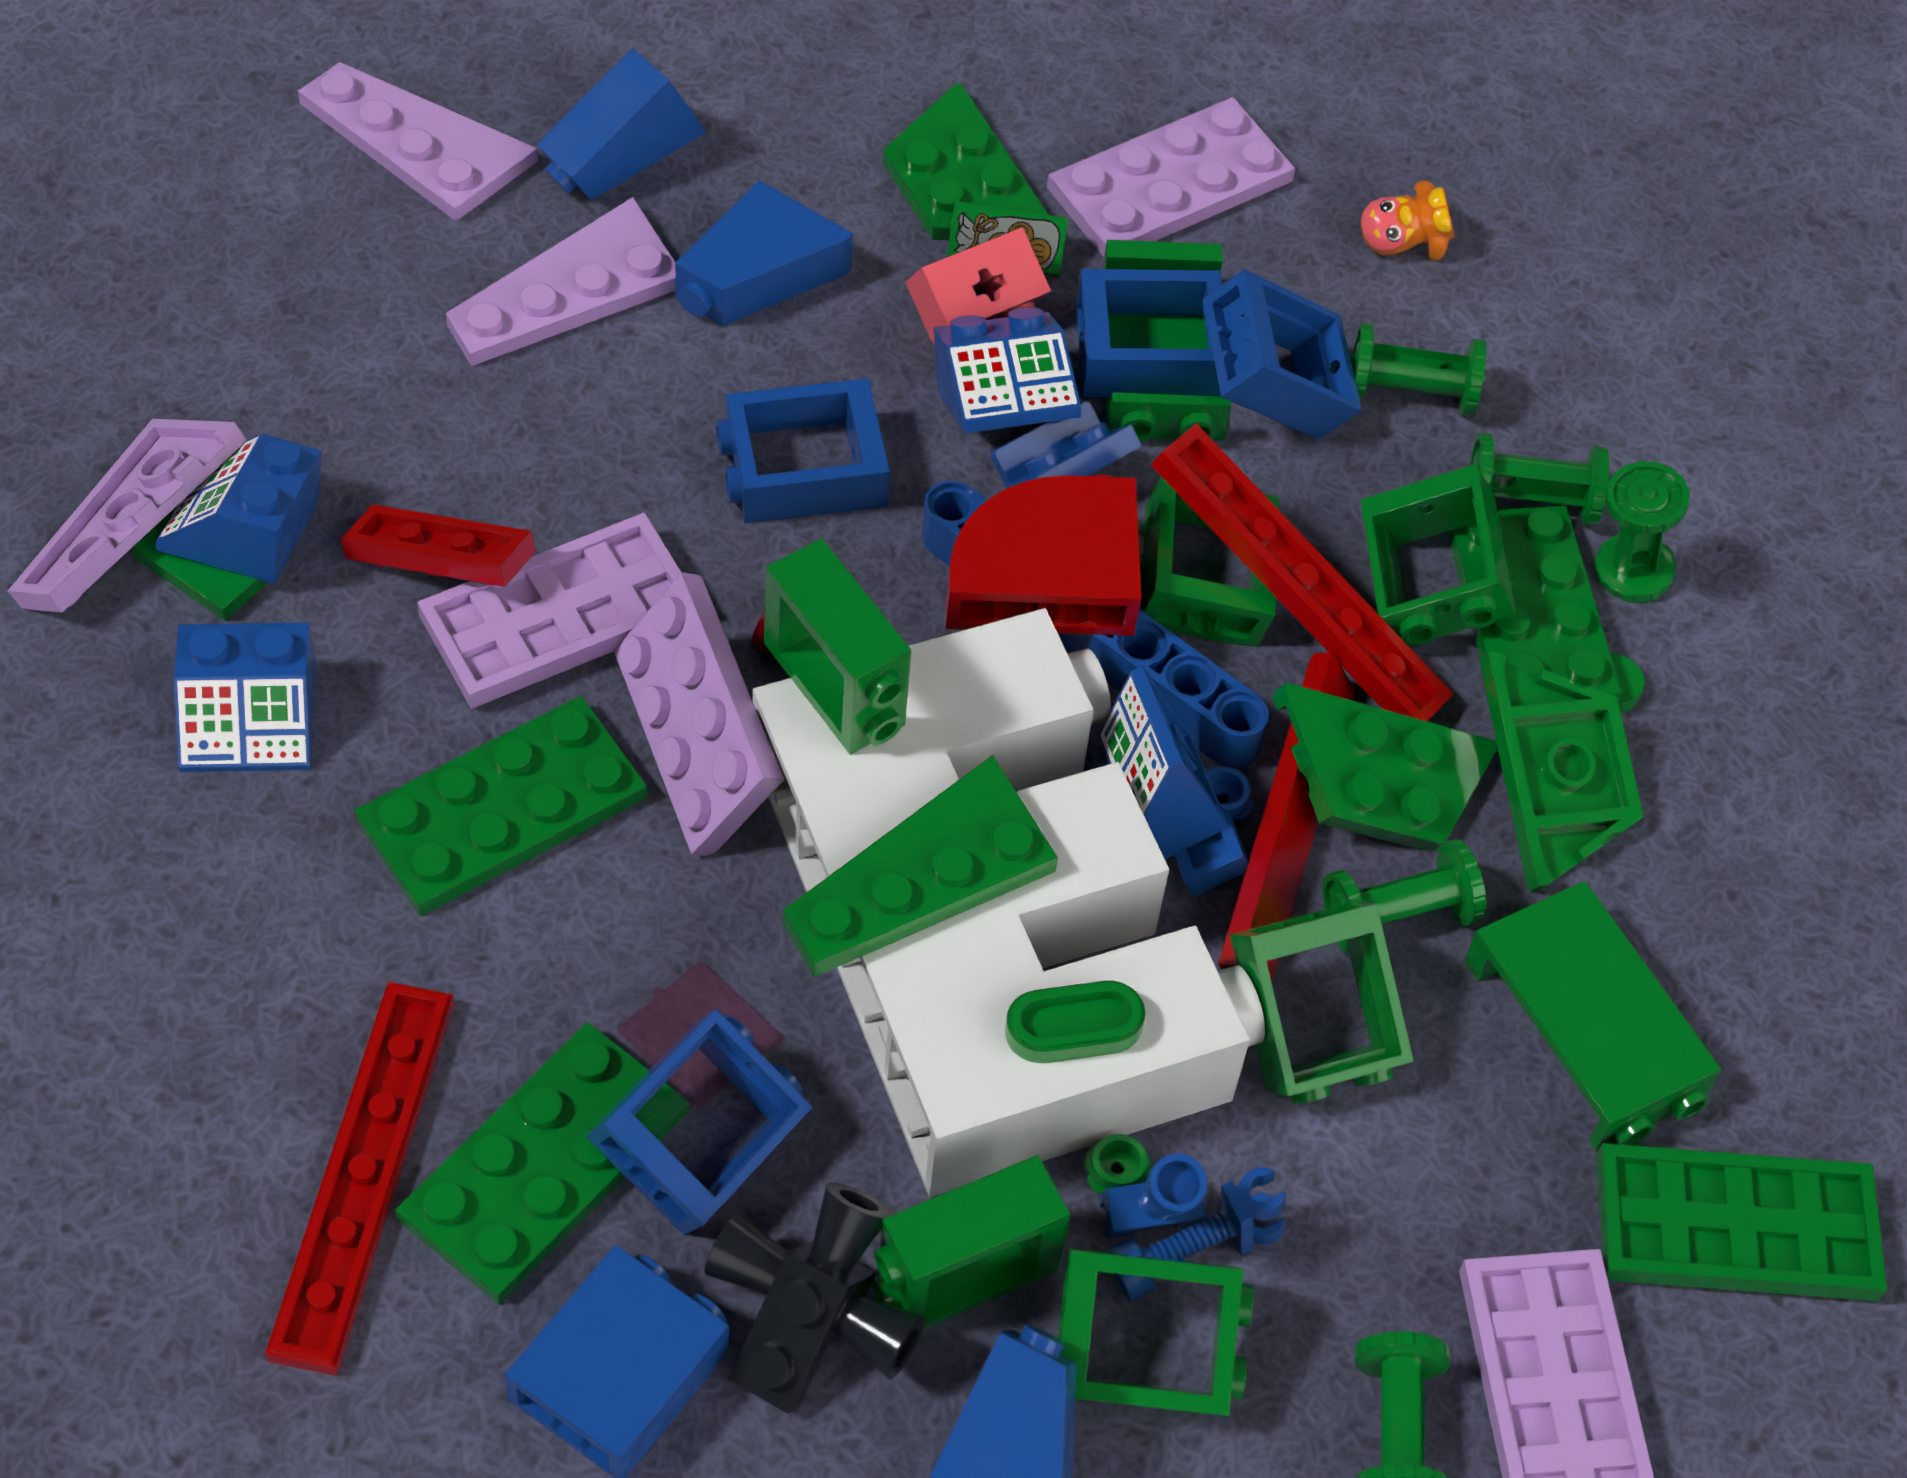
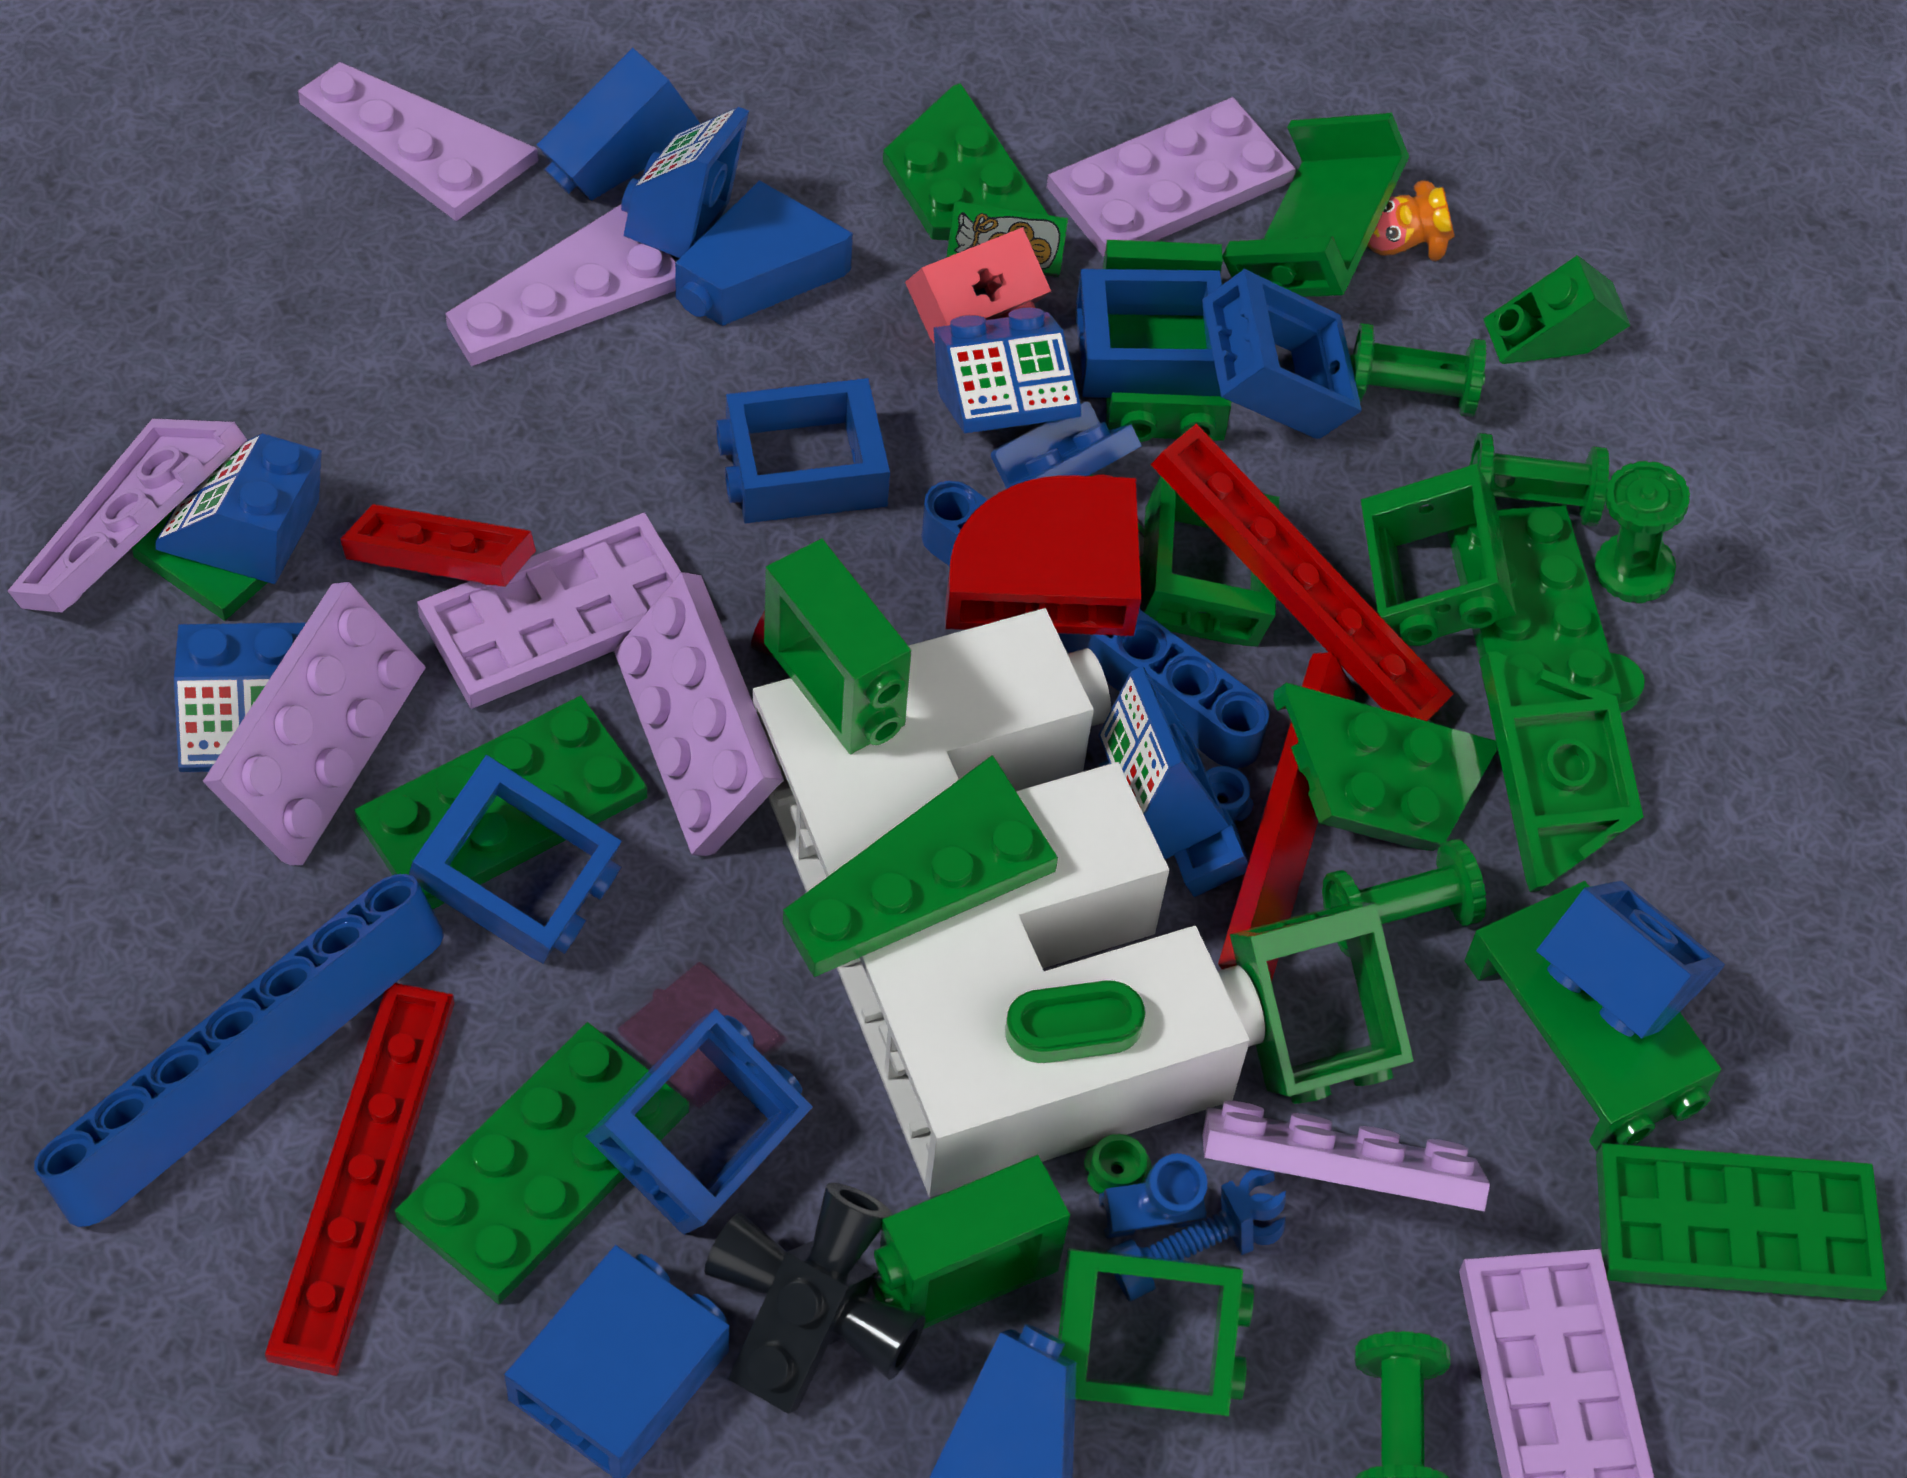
(238, 1051): none -> blue beam
(315, 724): none -> lavender plate
(485, 908): none -> blue window
(685, 185): none -> blue slope
(1329, 206): none -> green panel
(1364, 1161): none -> lavender plate
(1558, 316): none -> green slope
(1627, 958): none -> blue slope

